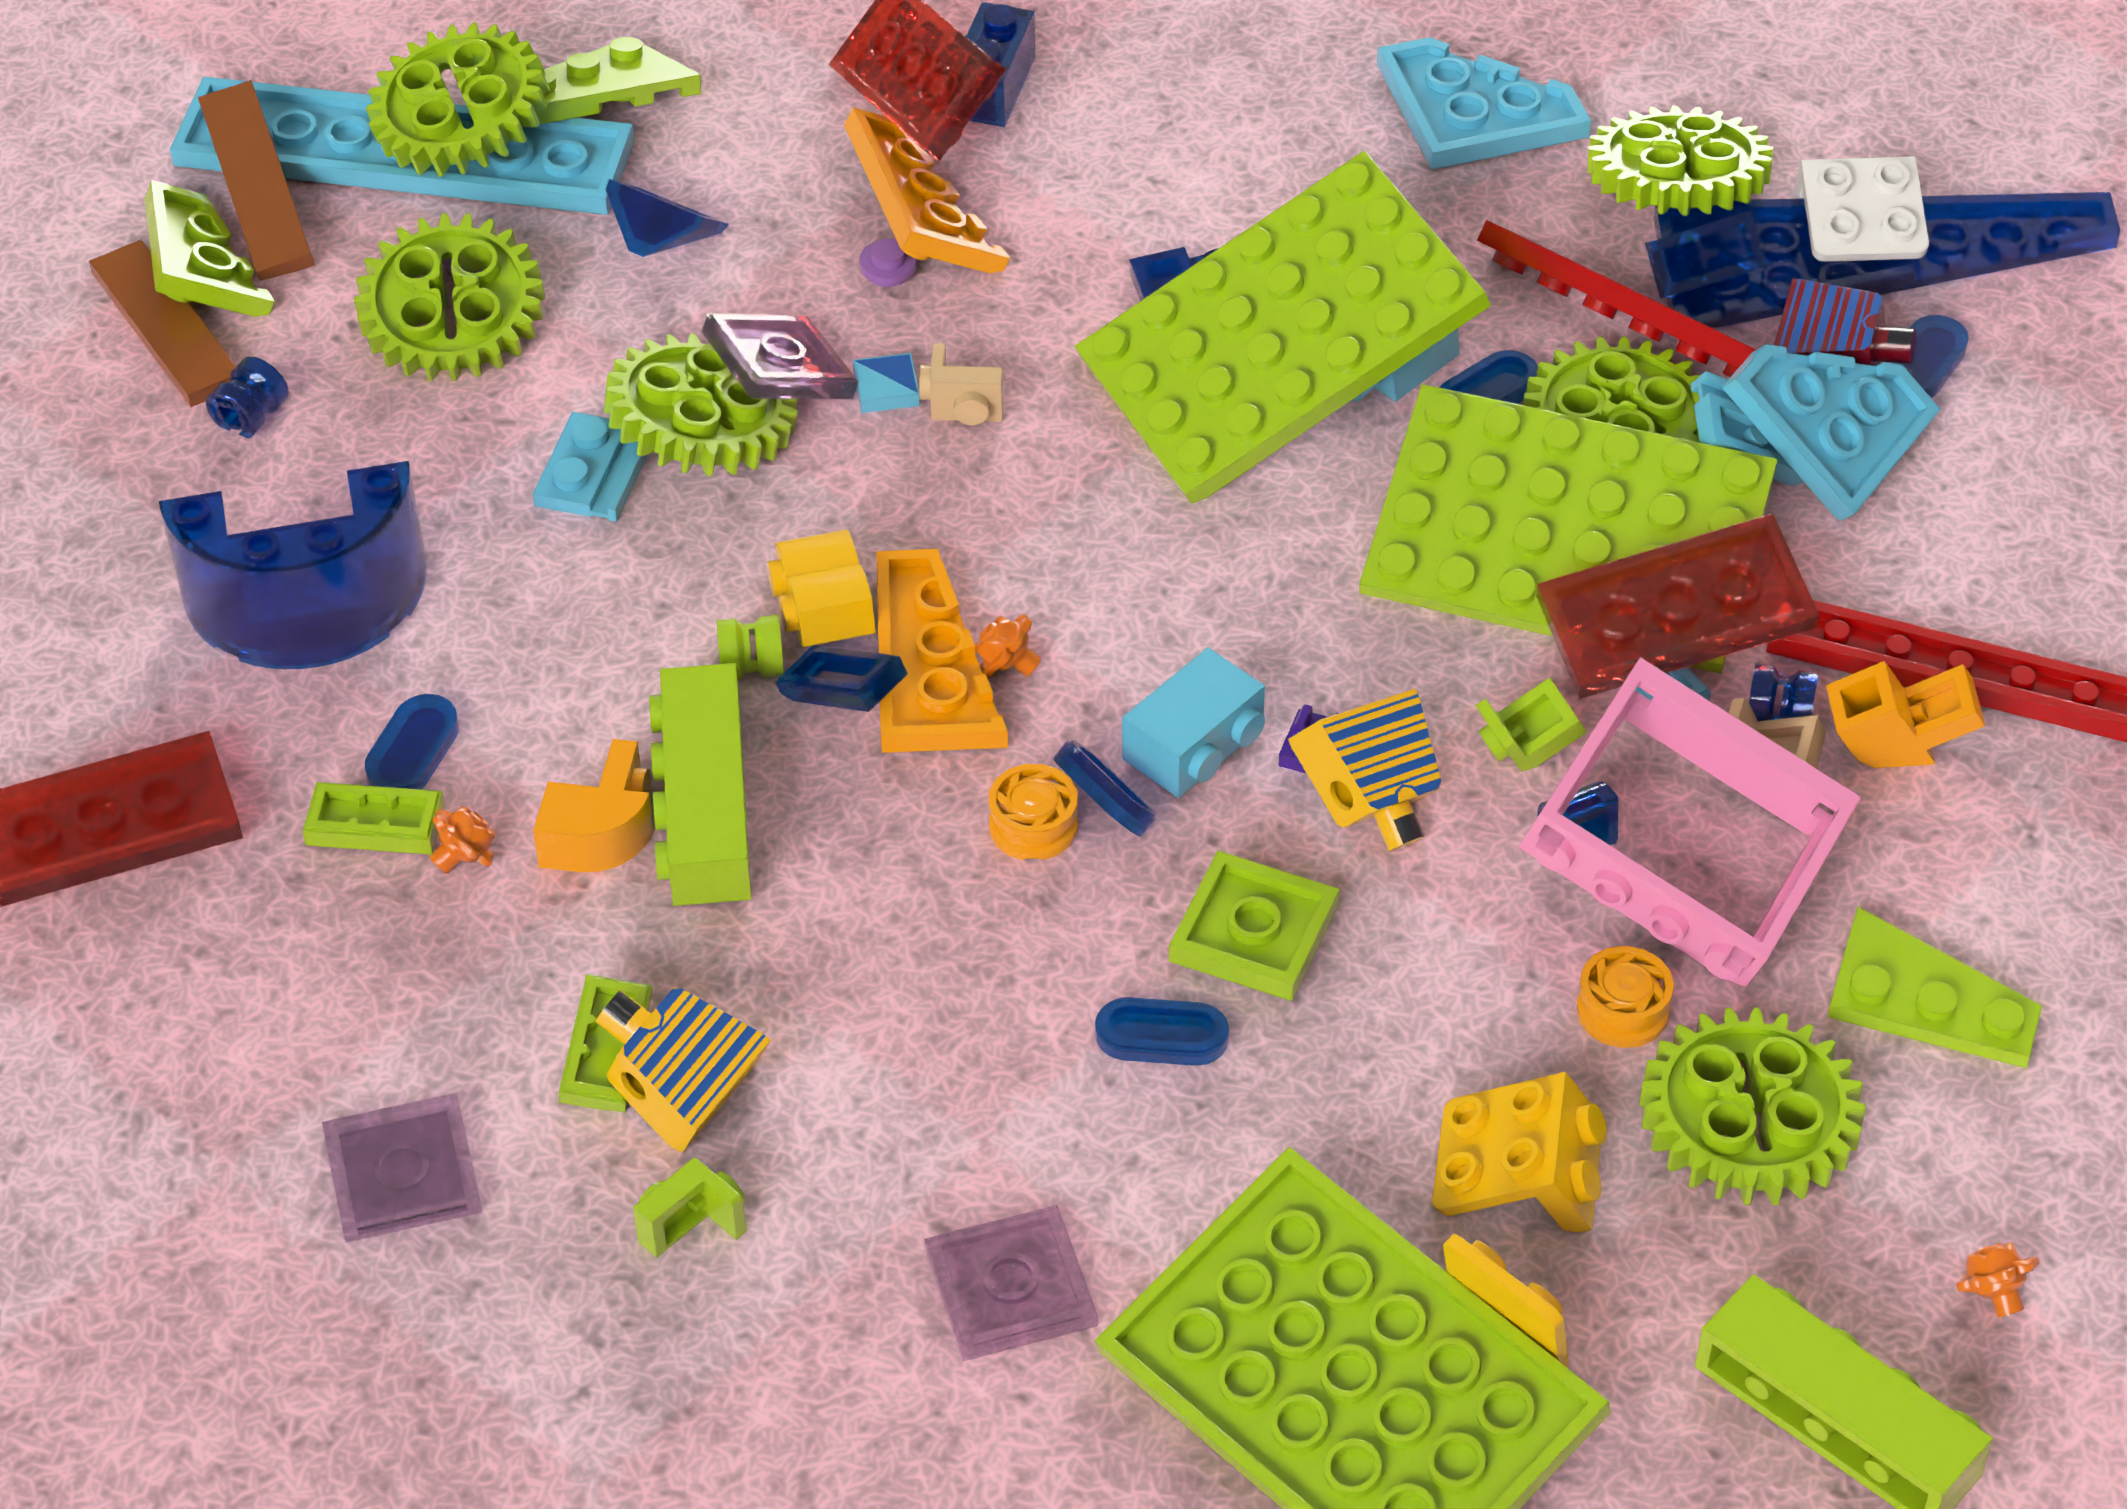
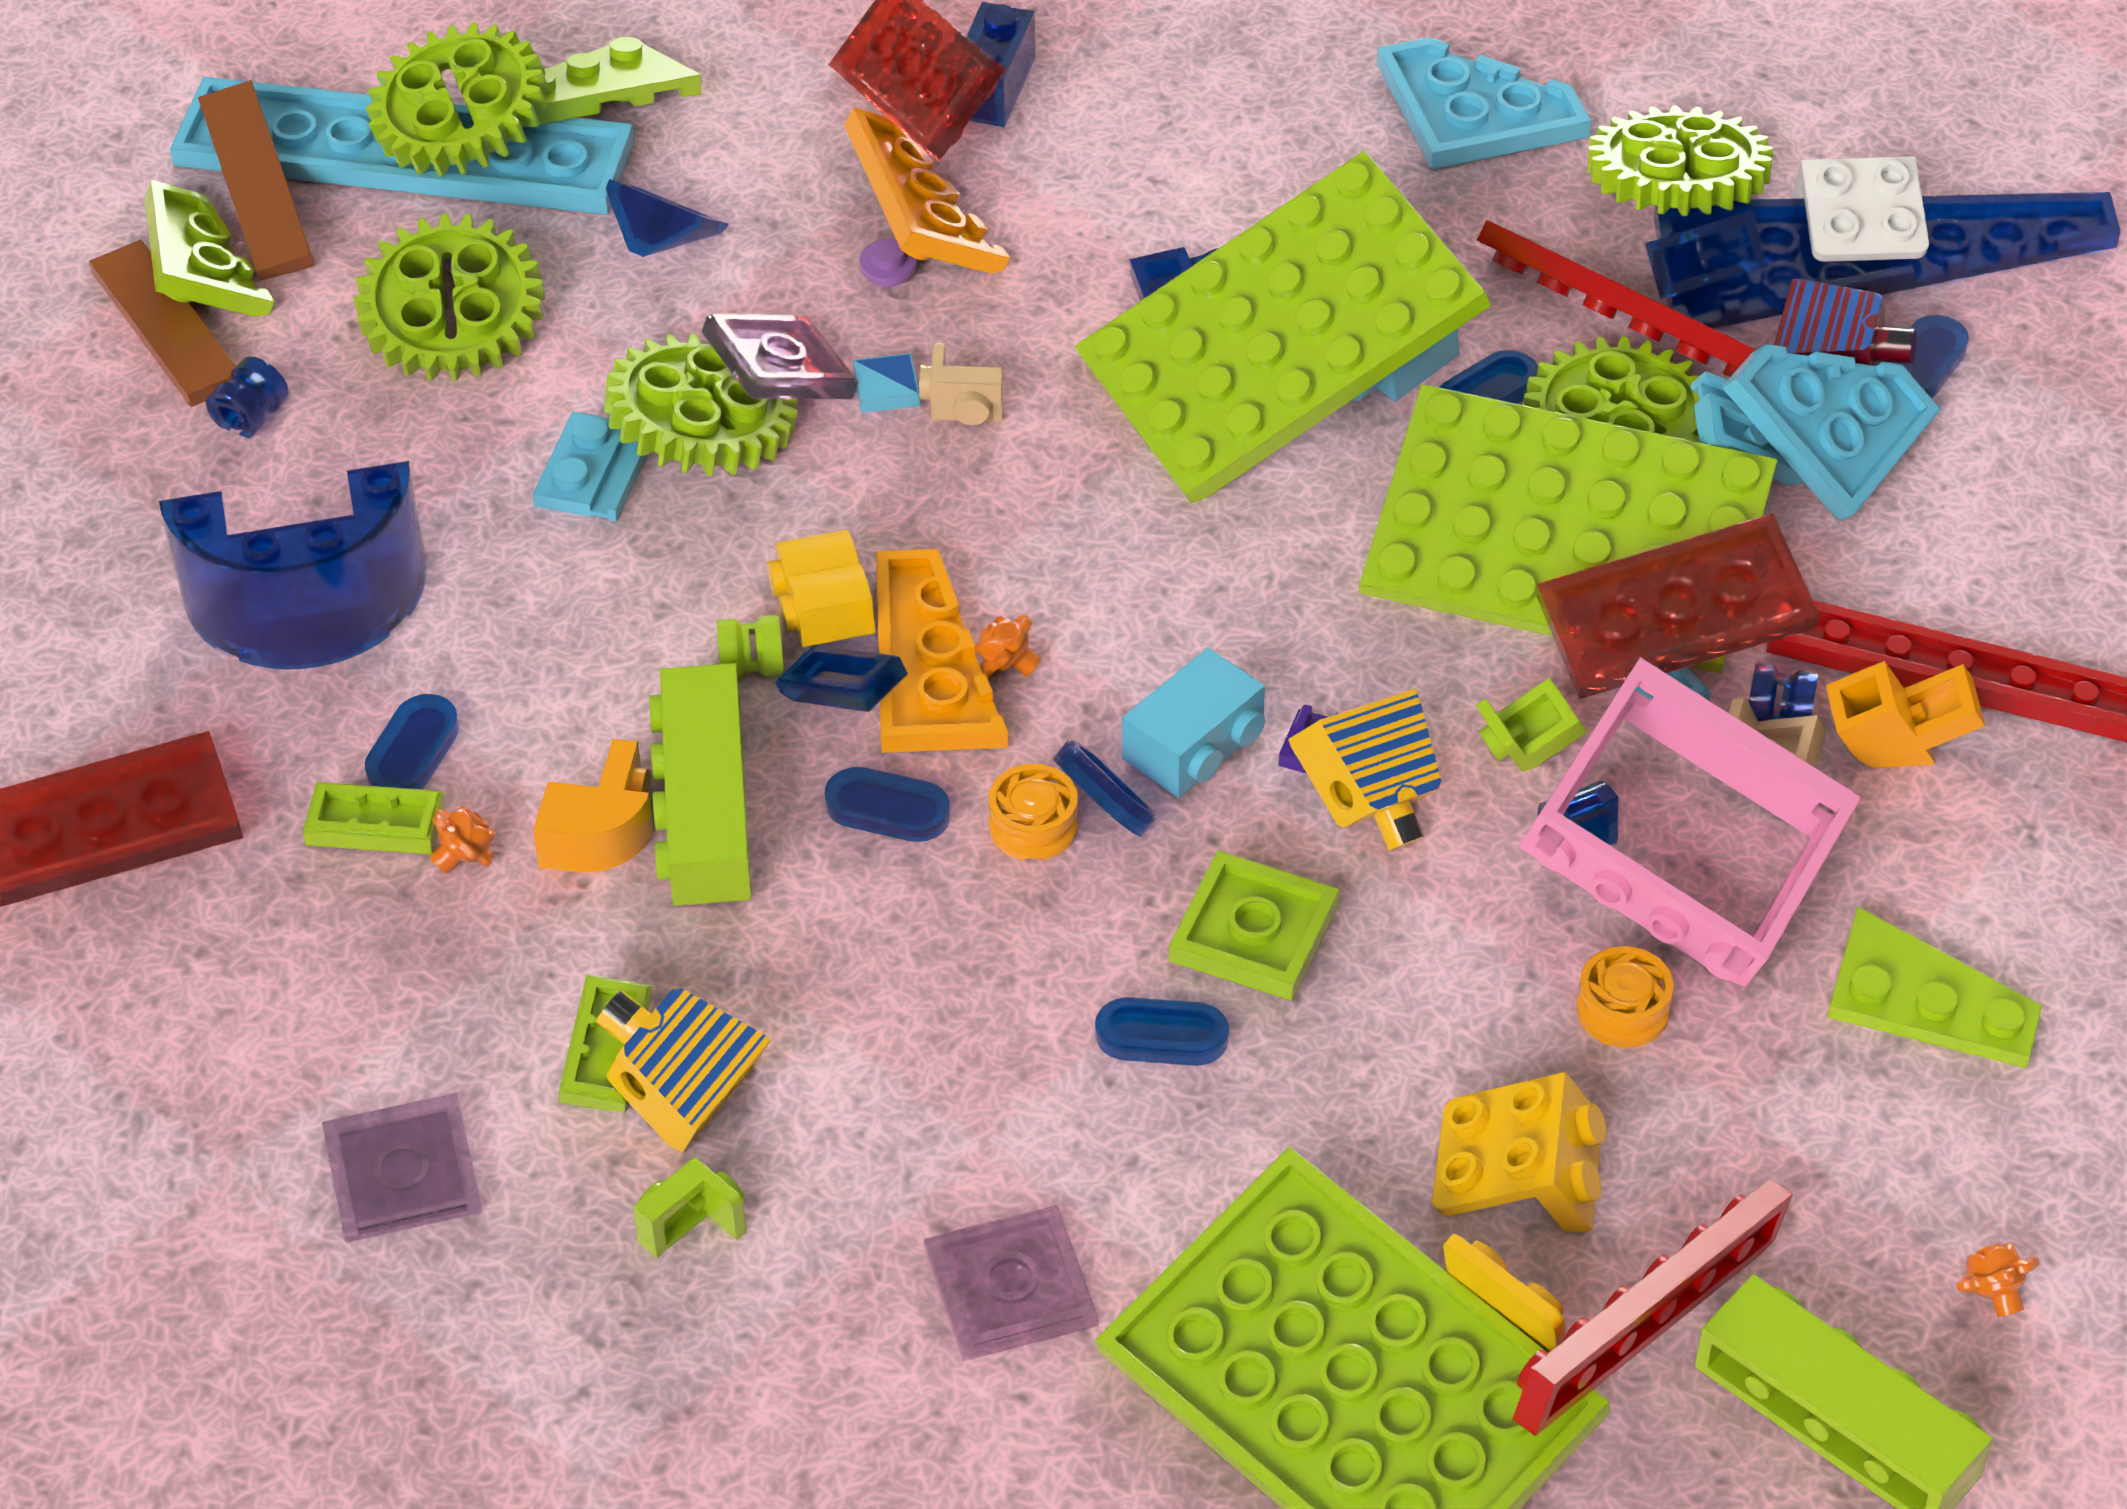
(887, 804): none -> clear blue tile
(1641, 1314): none -> plate
(1804, 1095): lime gear -> none

